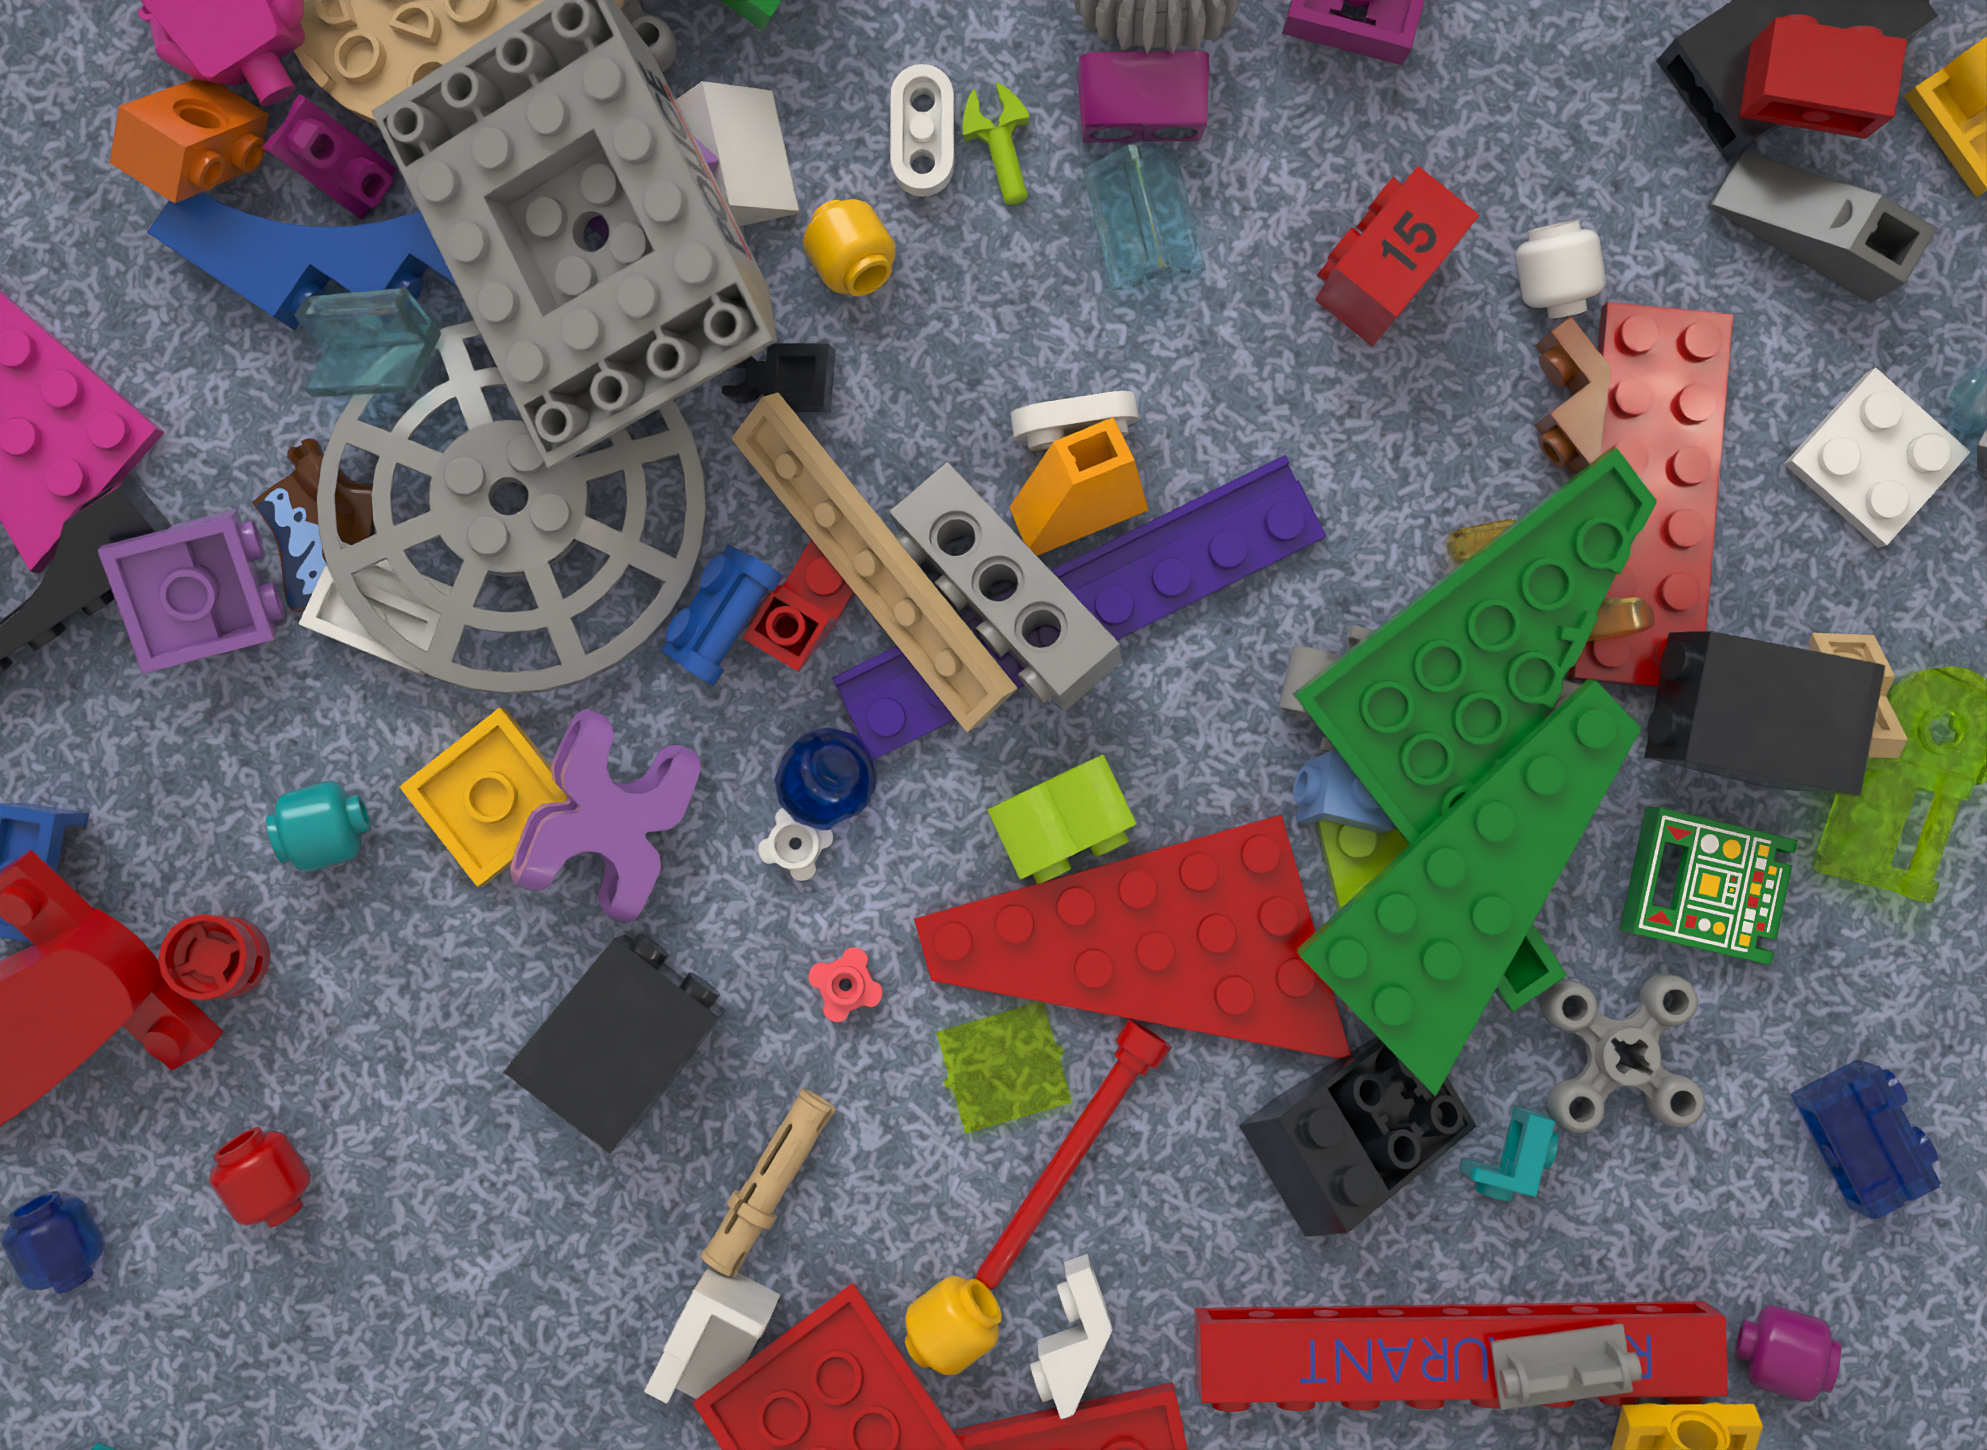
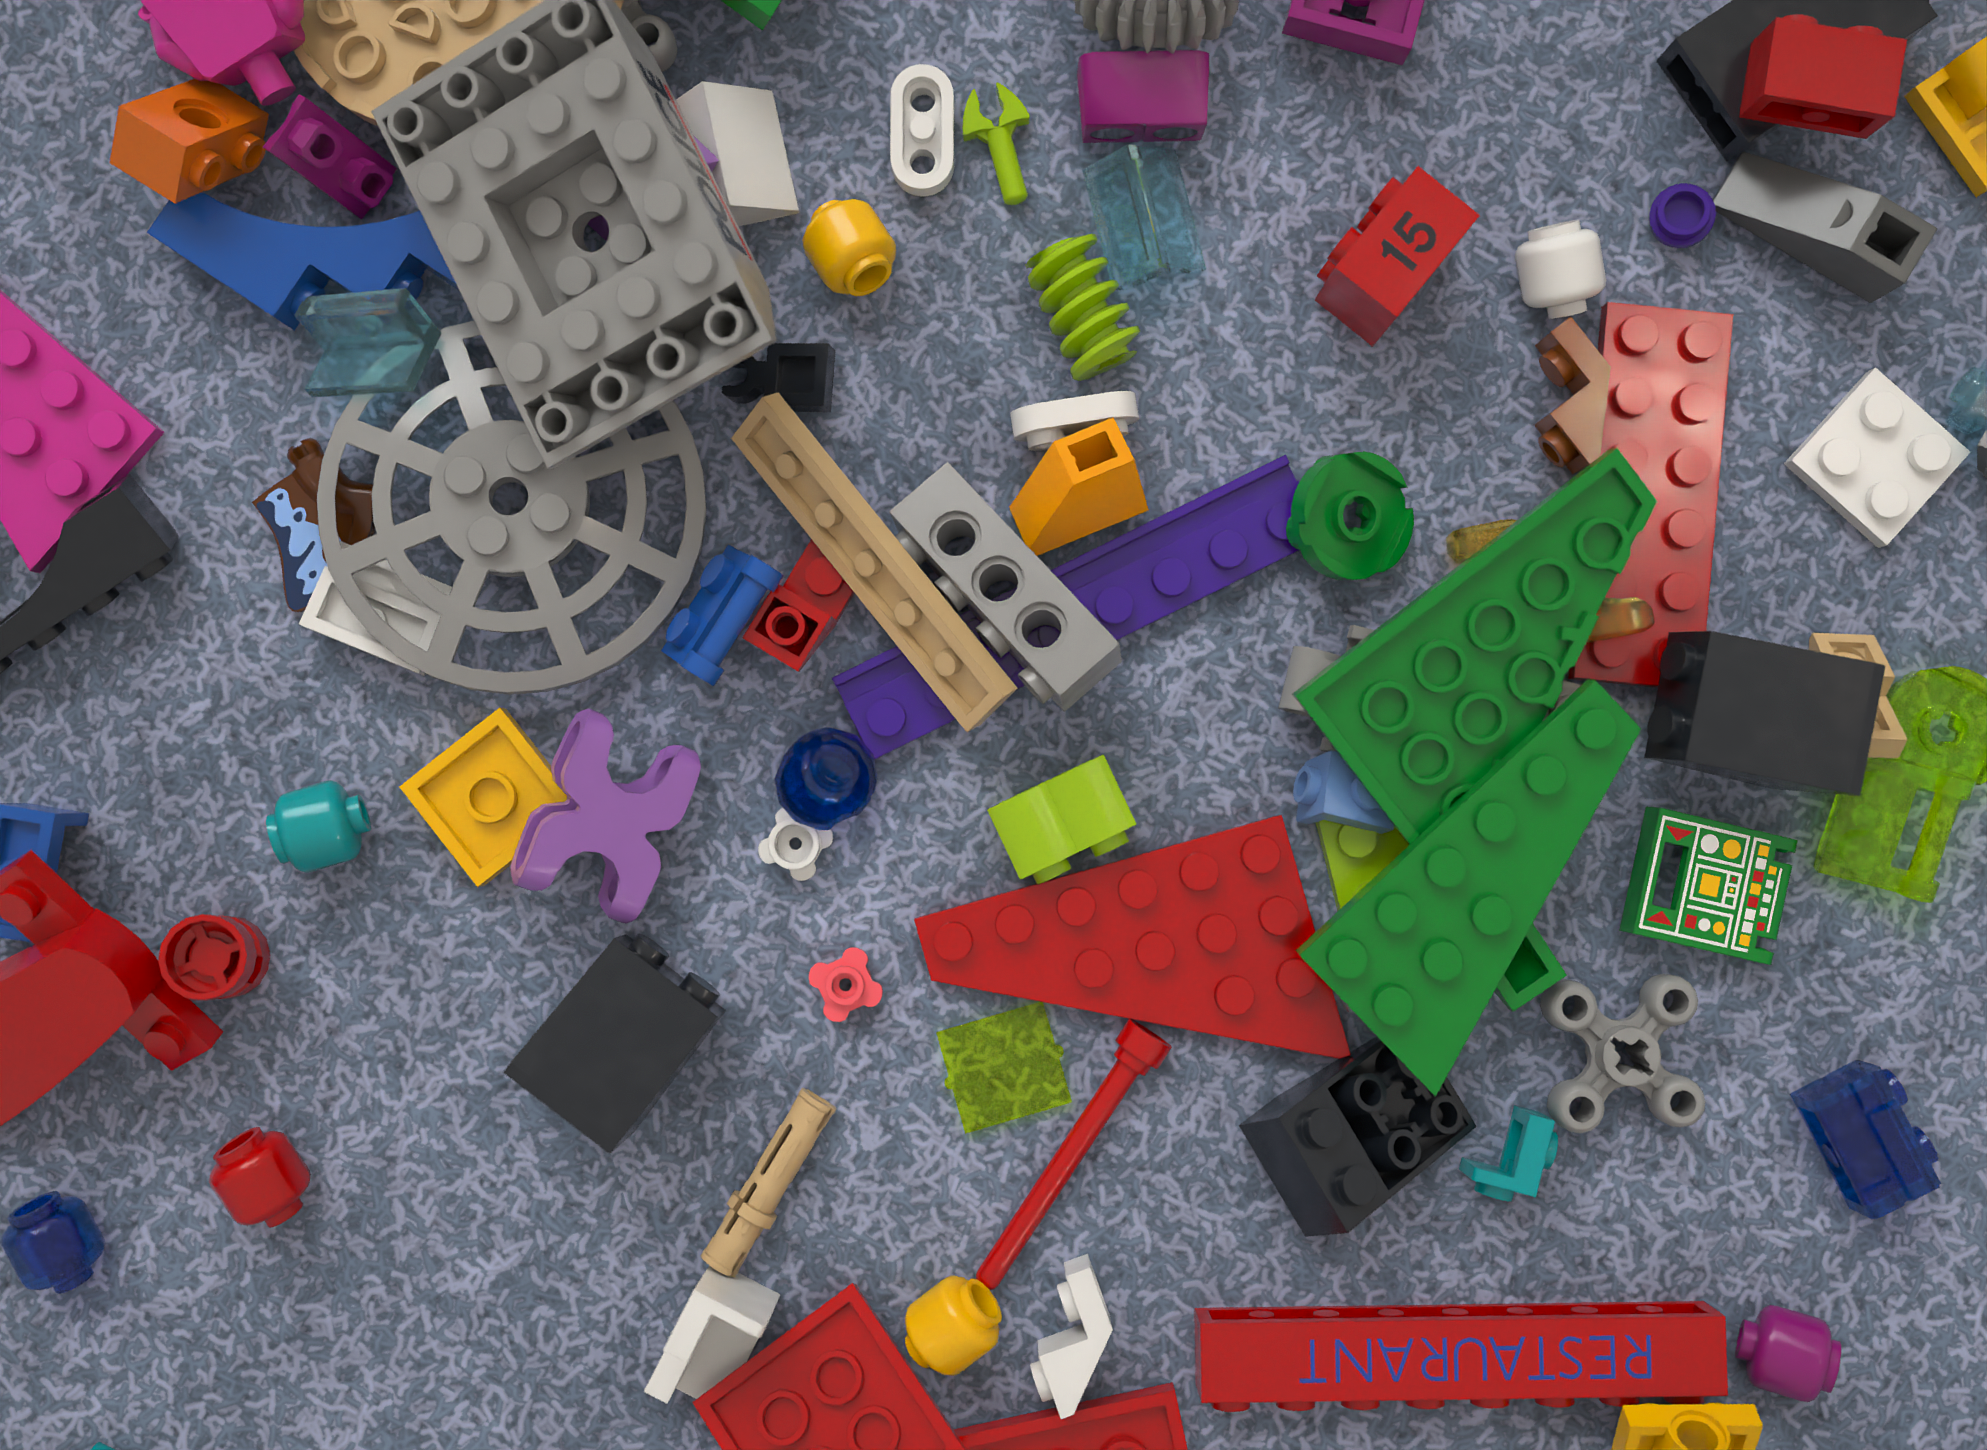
(192, 590): medium lavender plate -> none
(1081, 306): none -> lime piece
(1319, 524): none -> green plate
(1563, 1366): light grey hinge -> none
(1682, 215): none -> dark purple plate

